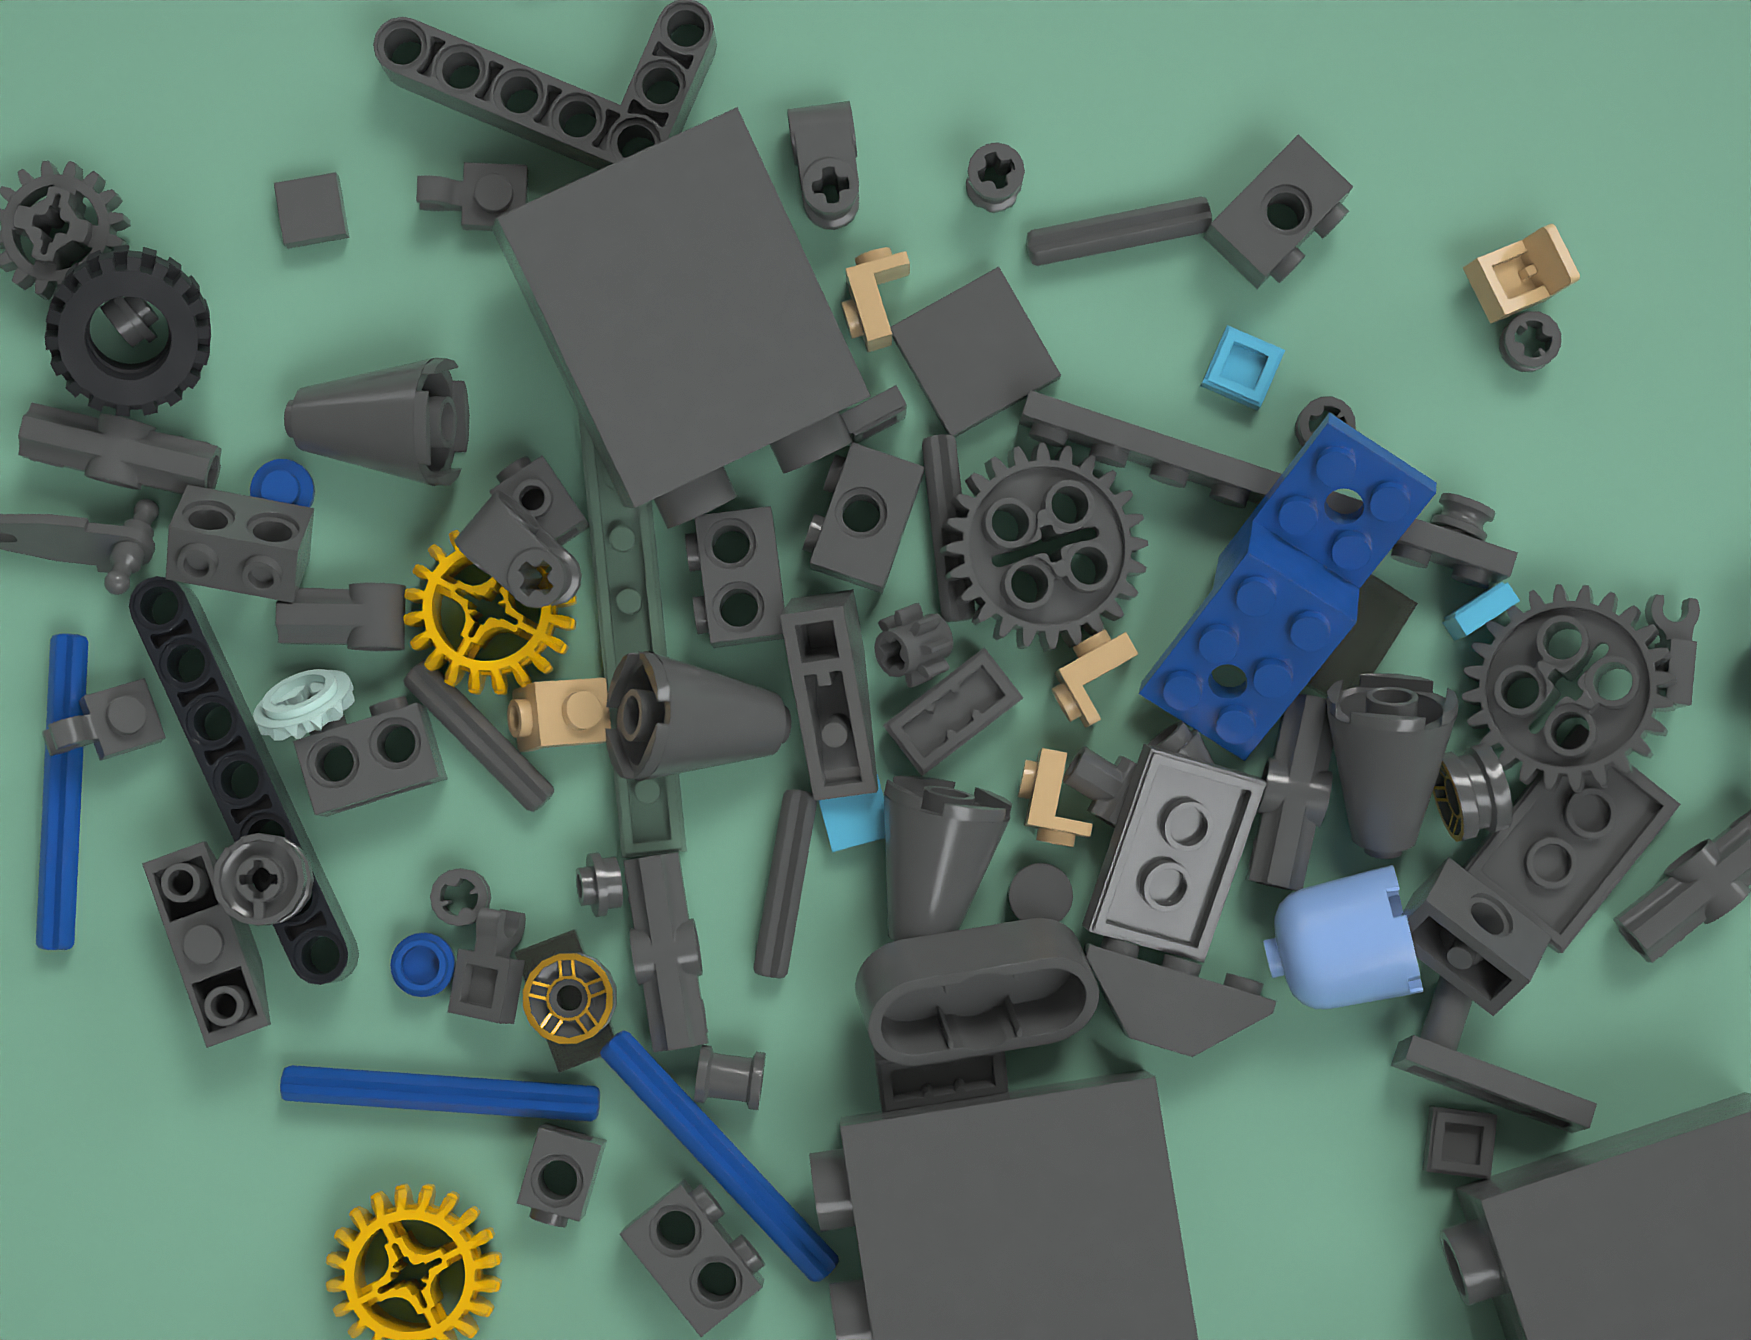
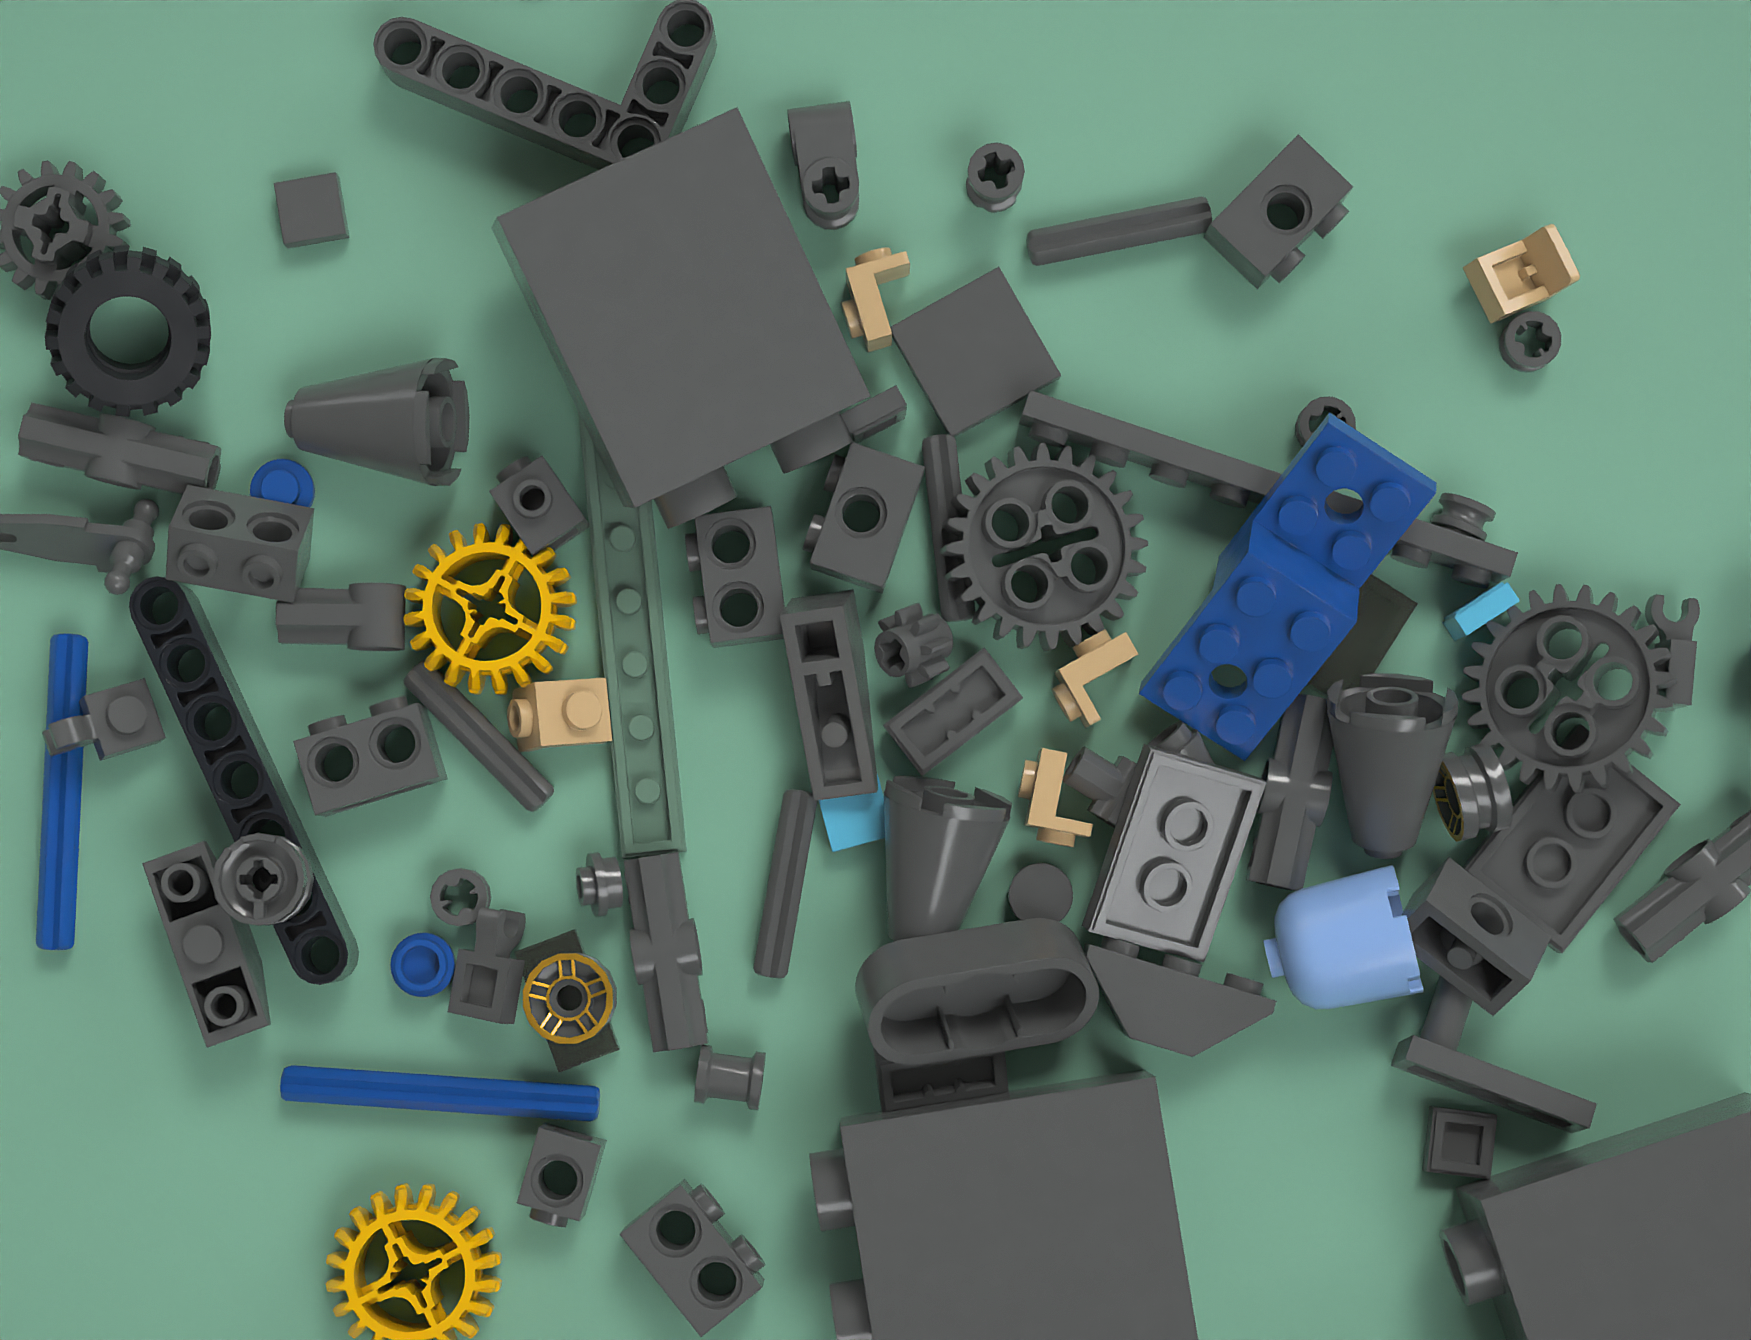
(131, 318): dark grey plate -> none
(303, 703): light aqua gear -> none
(481, 196): dark grey plate -> none
(511, 546): dark grey piece -> none
(687, 718): dark grey cone -> none
(719, 1156): blue axle -> none
(1242, 368): medium azure tile -> none

